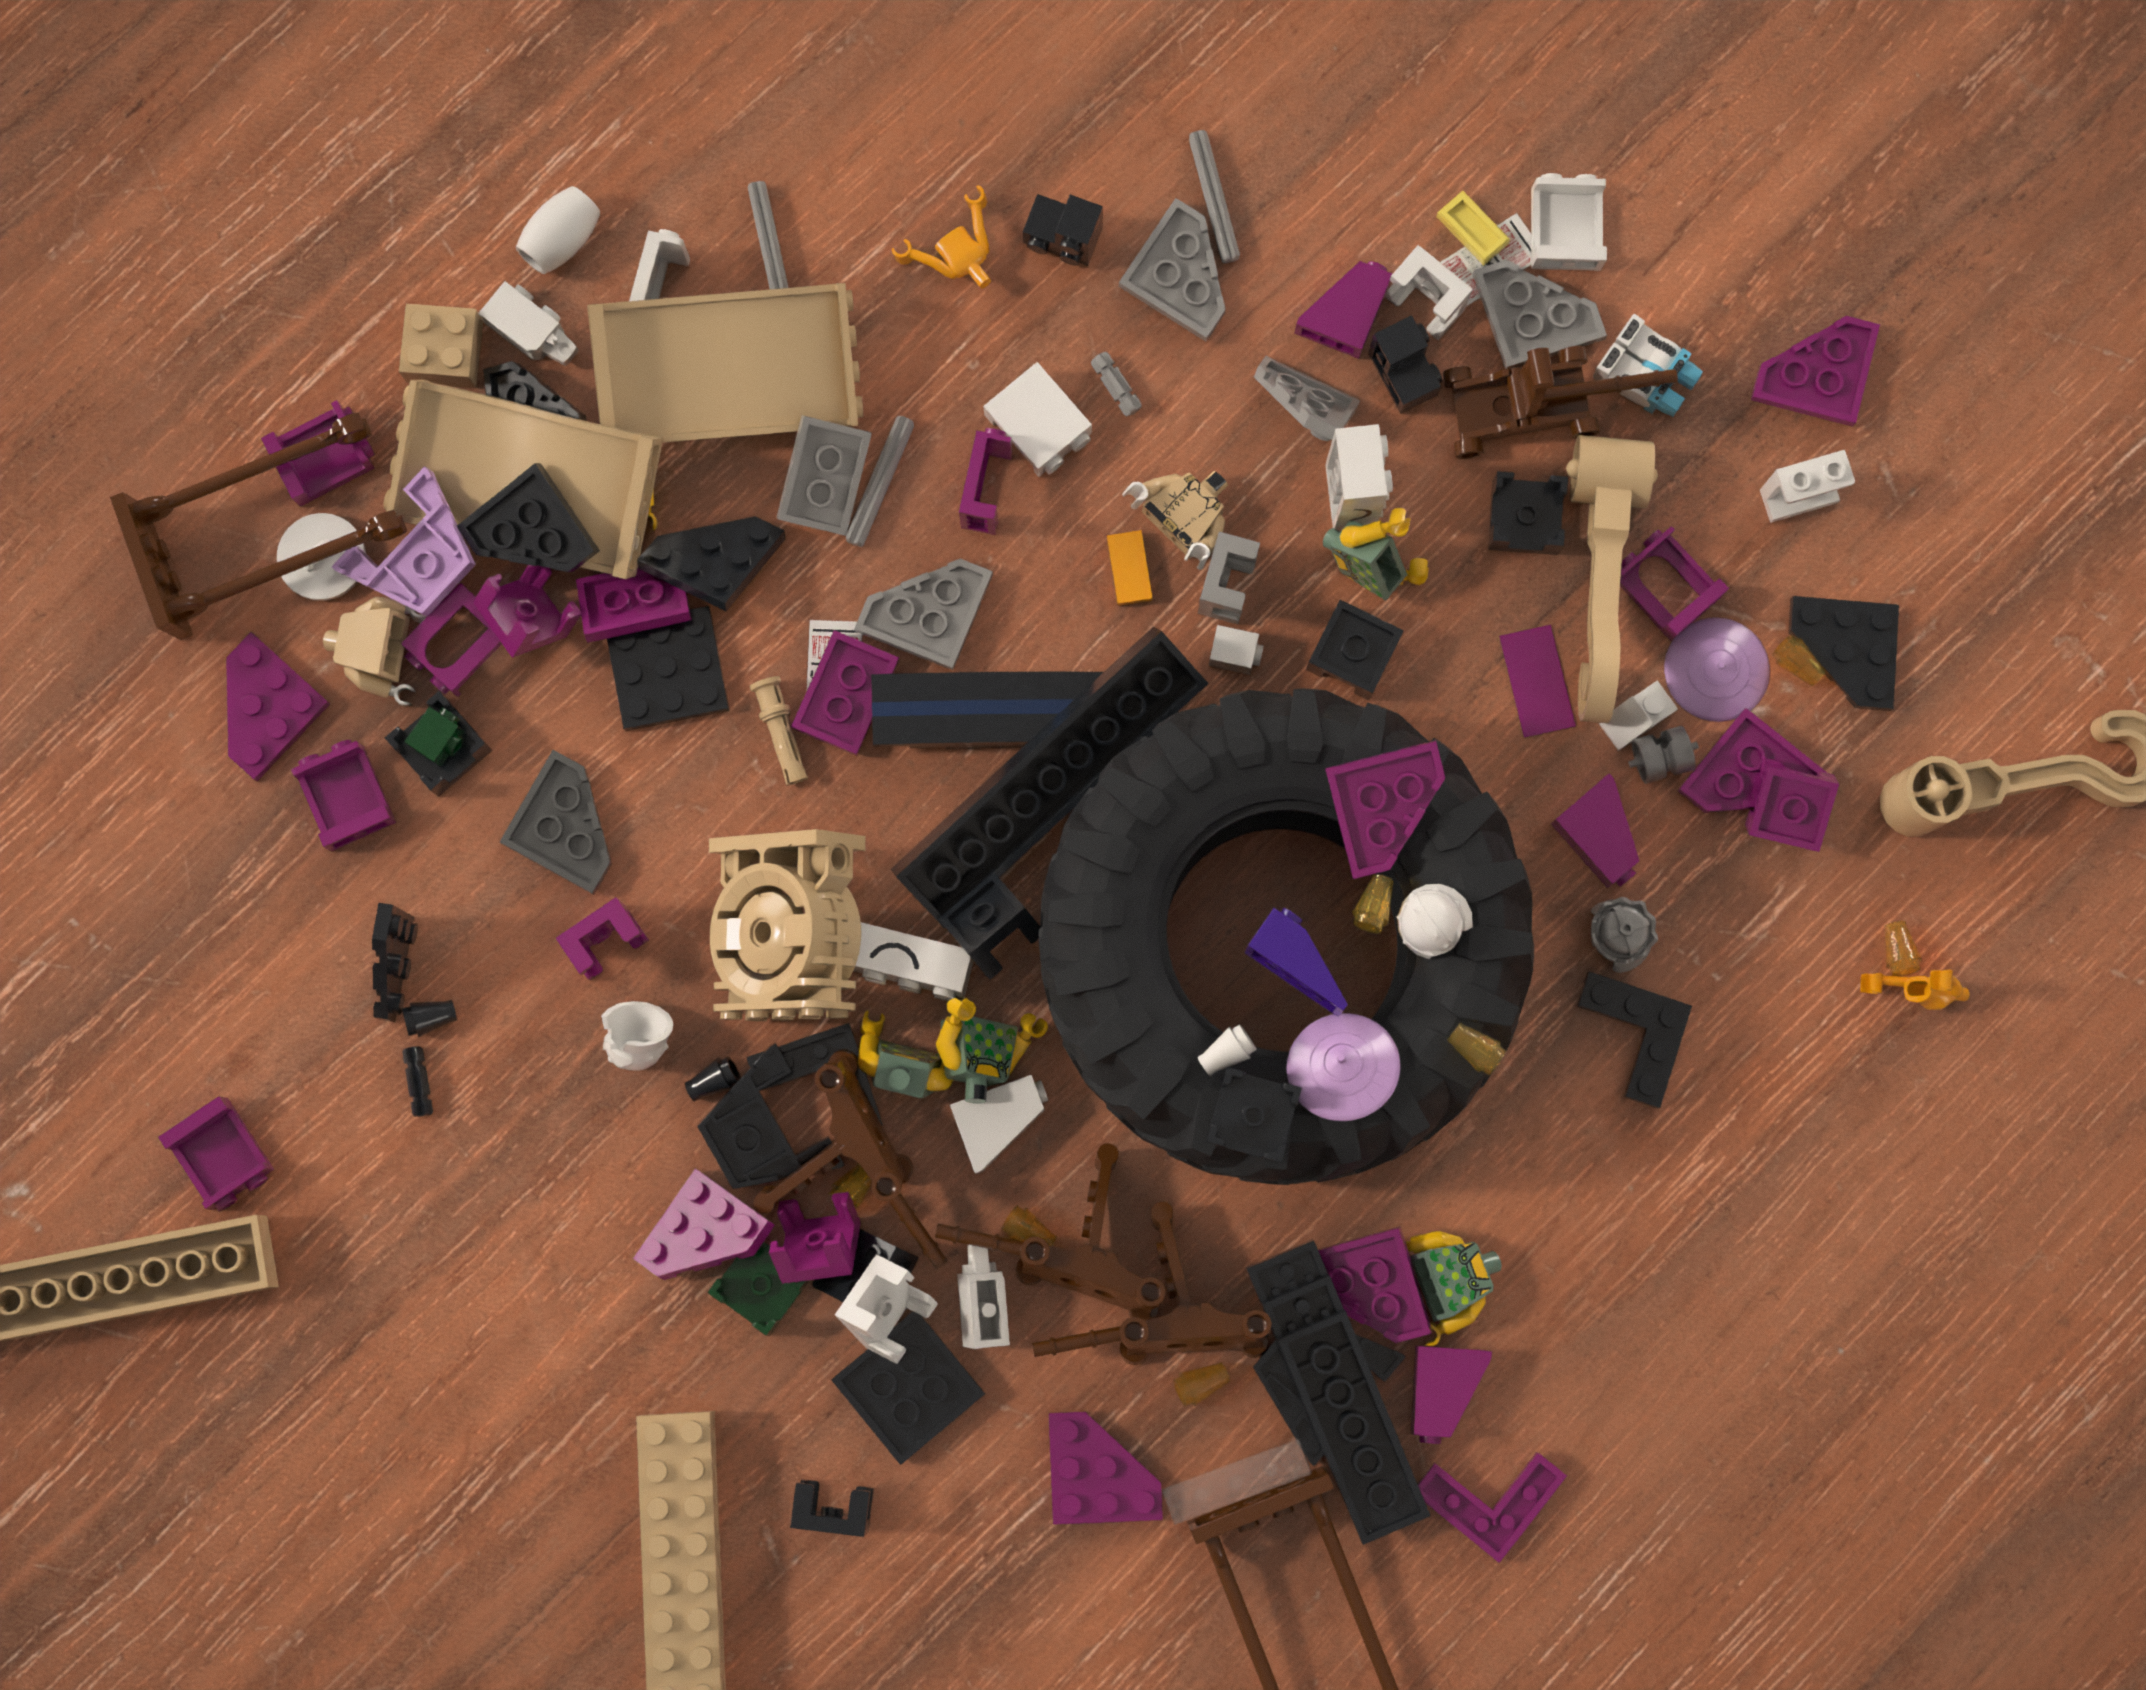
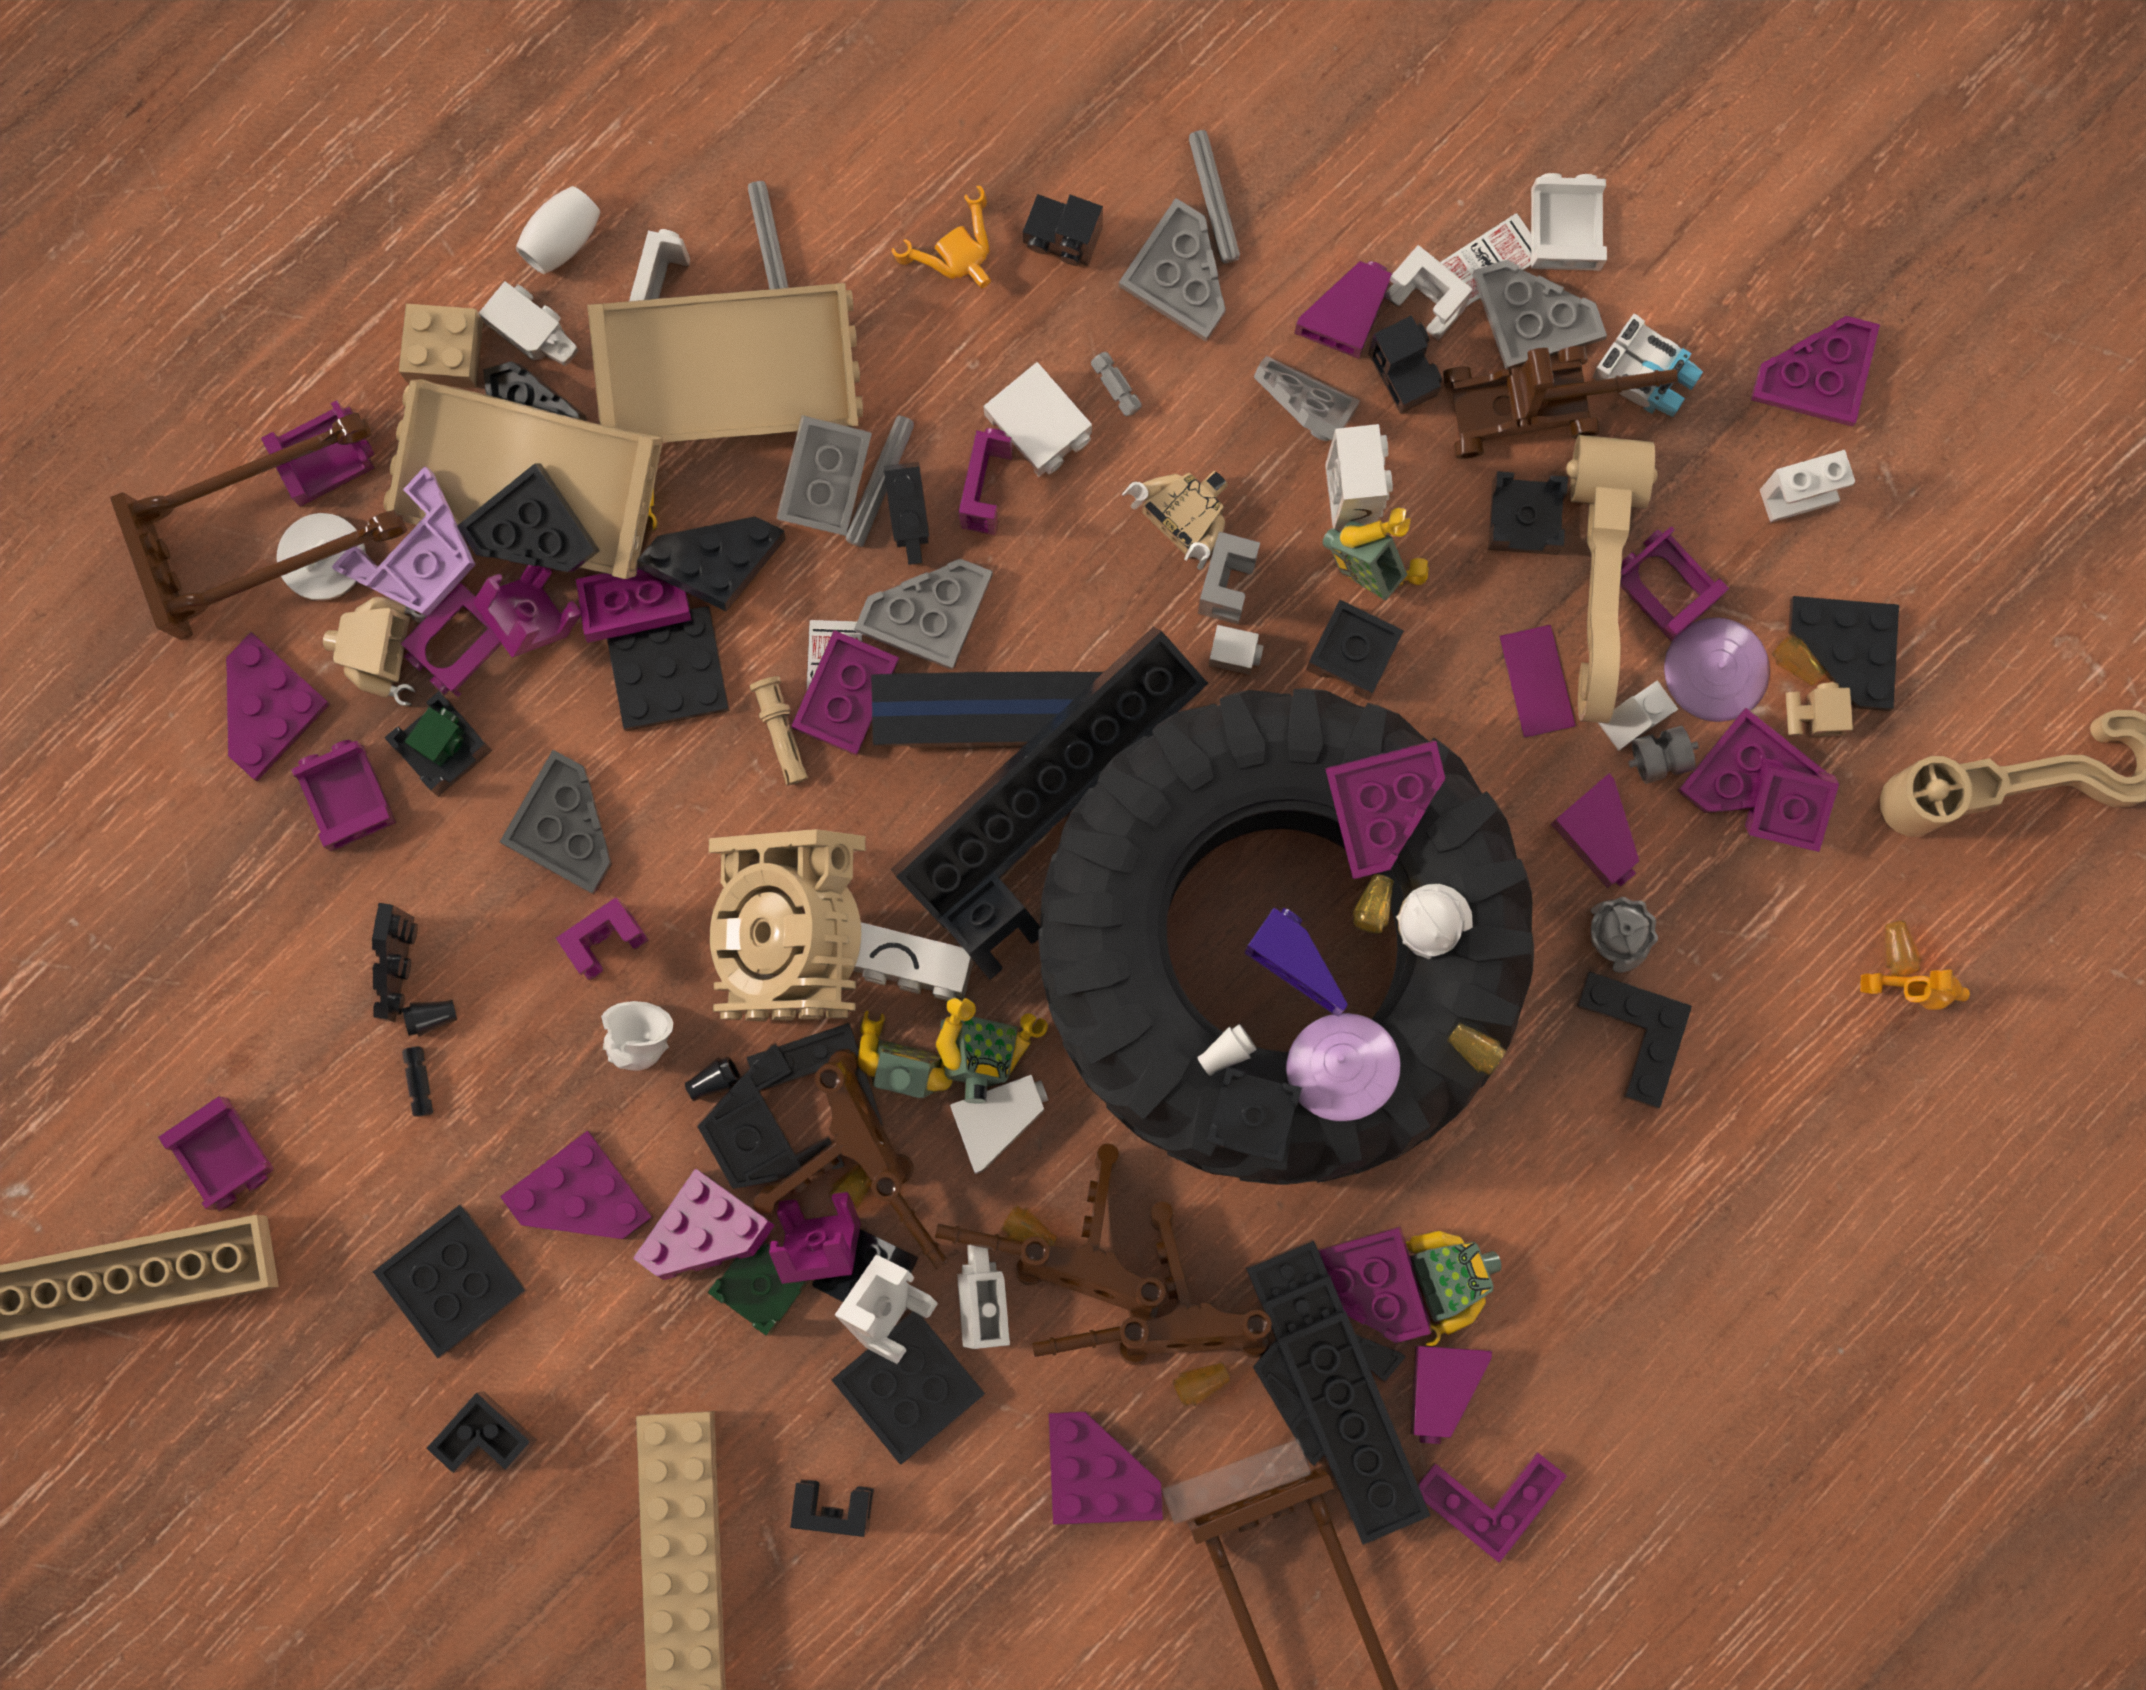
(449, 1281): none -> black plate
(483, 1426): none -> black brick
(578, 1194): none -> magenta plate
(907, 508): none -> black hinge
(1129, 568): light orange tile -> none
(1473, 228): light yellow tile -> none
(1826, 711): none -> tan brick

